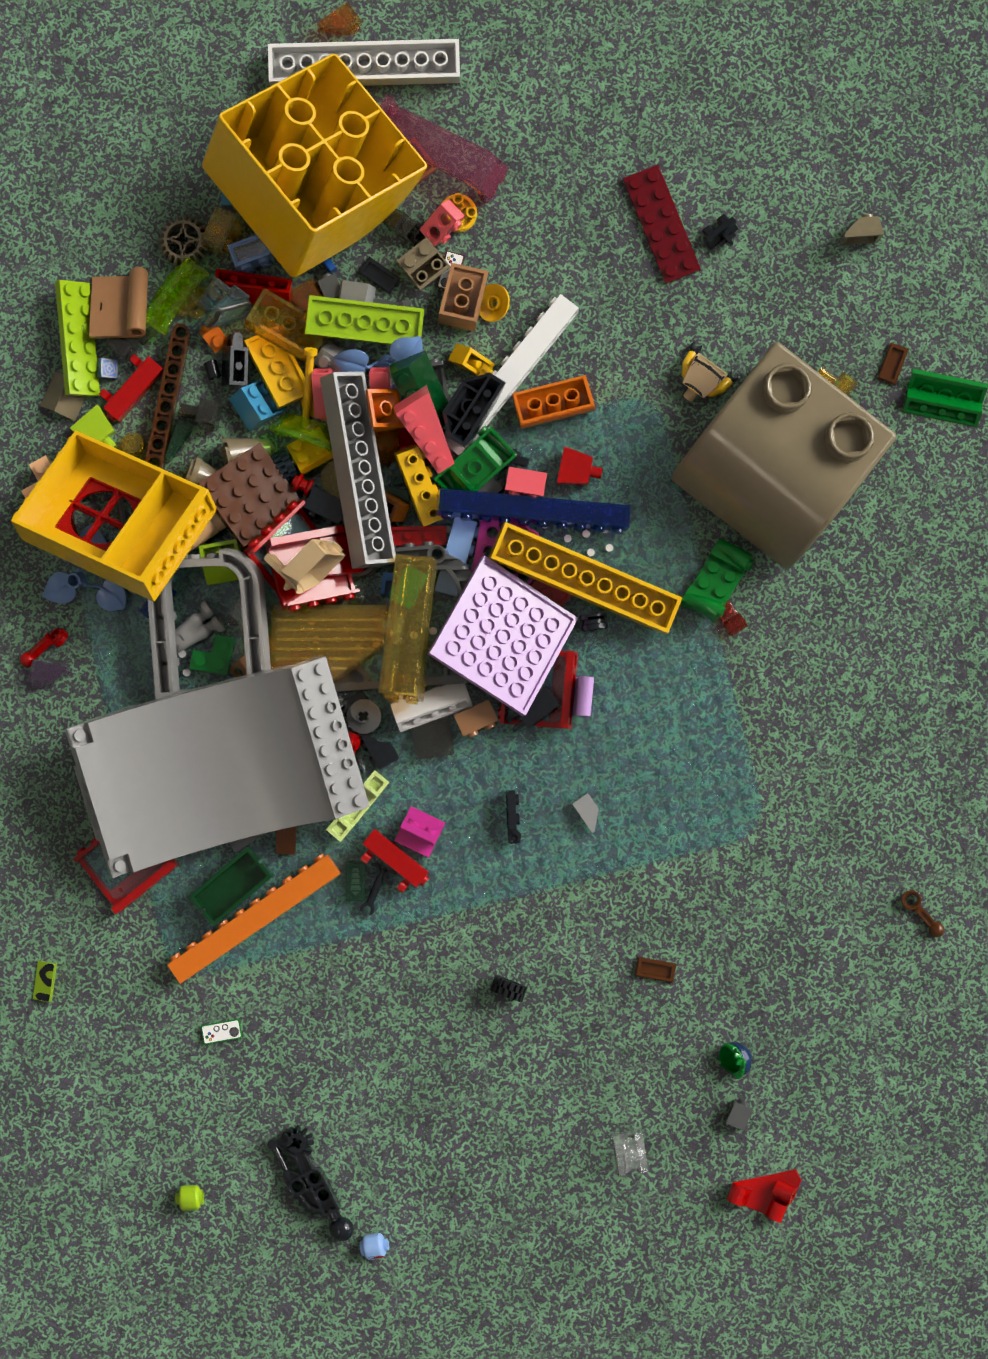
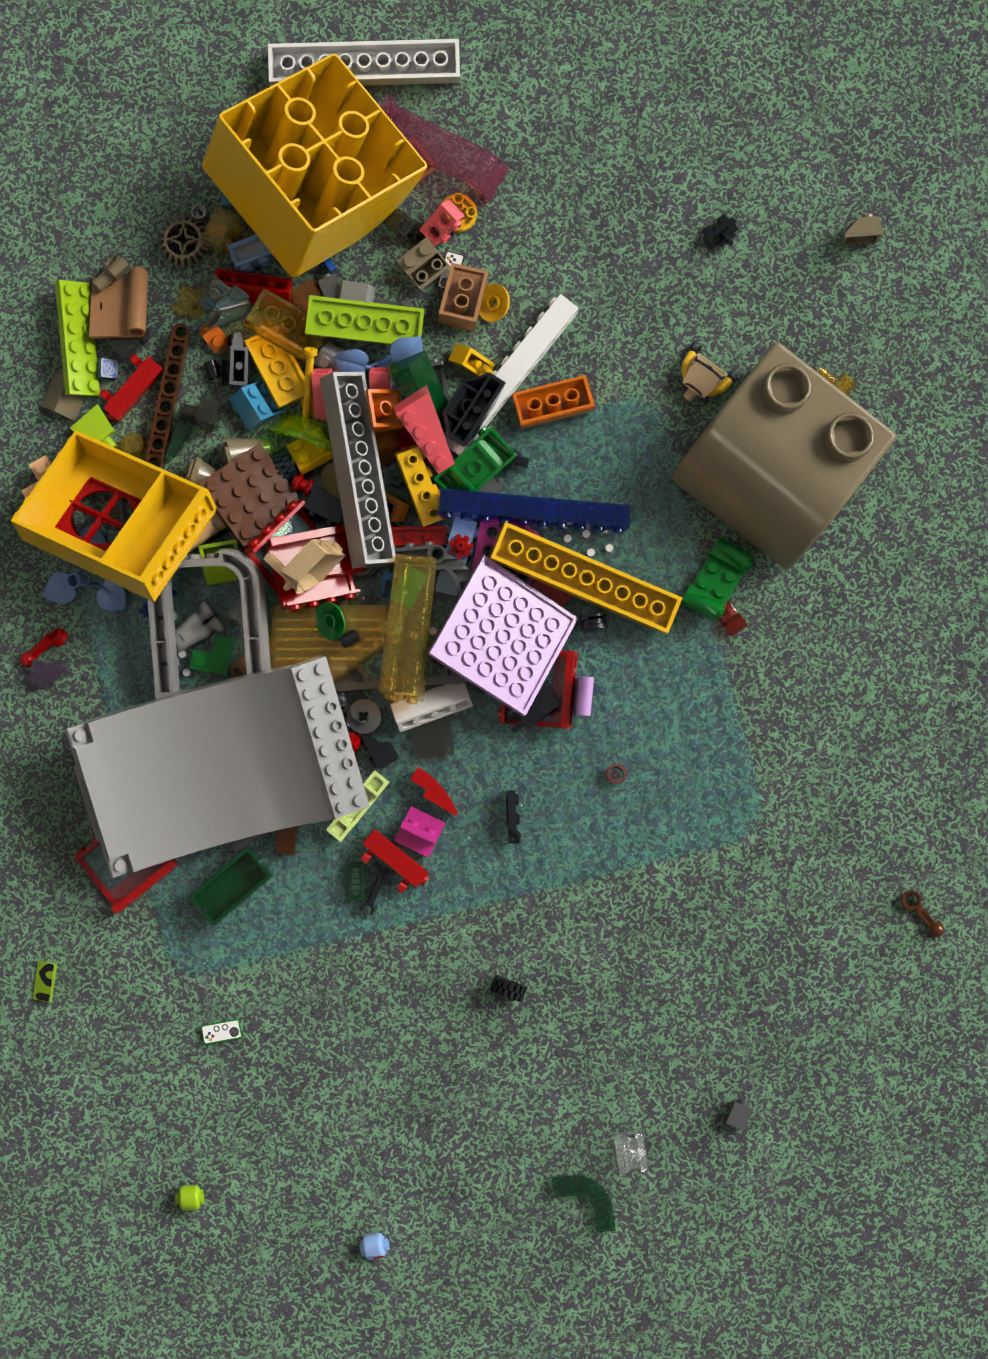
(113, 270): none -> dark tan piece
(173, 294): clear neon green windscreen -> none
(196, 215): none -> light grey hinge
(254, 918): orange brick -> none
(309, 1197): black arm -> none
(330, 621): none -> green dish
(341, 21): clear orange slope -> none
(349, 638): none -> black hinge
(379, 275): black tile -> none
(434, 790): none -> red slope
(464, 549): none -> red plant
(476, 718): medium nougat piece -> none
(525, 482): coral brick -> none
(577, 468): red torso -> none
(587, 810): light grey tile -> none
(592, 1191): none -> clear green plate
(616, 773): none -> tile
(655, 969): reddish brown tile -> none
(661, 224): dark red plate -> none
(735, 1059): green hair -> none
(766, 1193): red panel -> none
(892, 363): reddish brown tile -> none
(944, 397): green slope -> none

